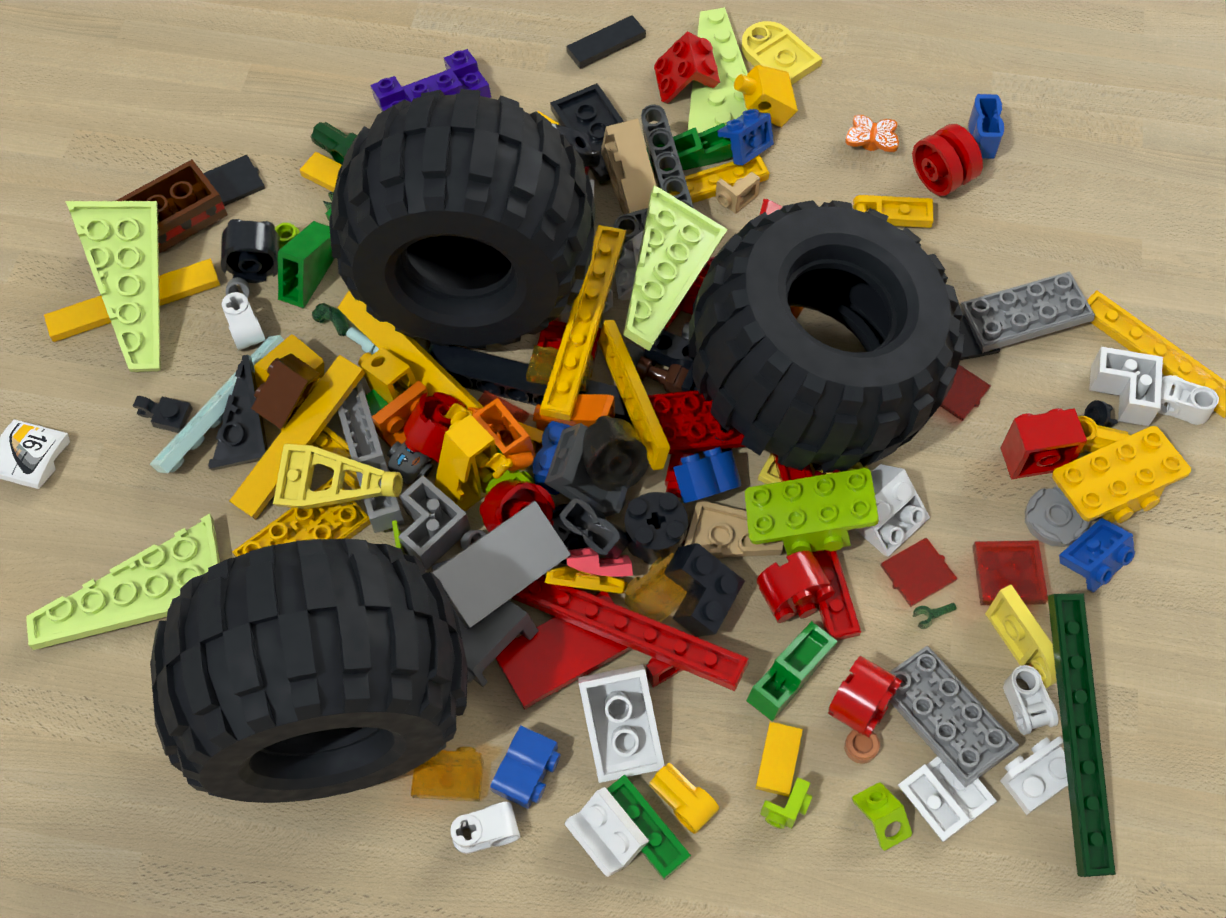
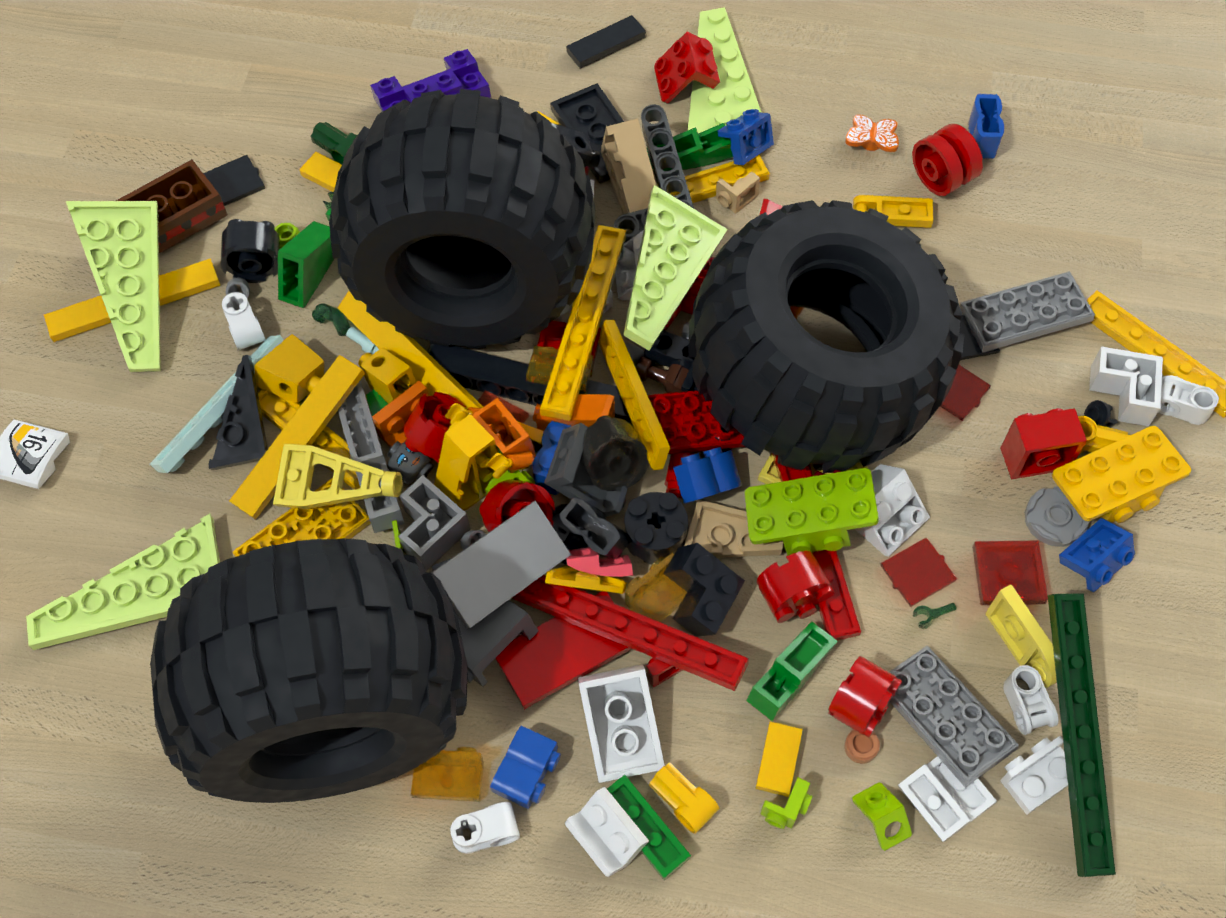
(167, 415): black plate -> none
(284, 389): reddish brown brick -> none
(768, 92): yellow torso -> none
(779, 50): light yellow tile -> none

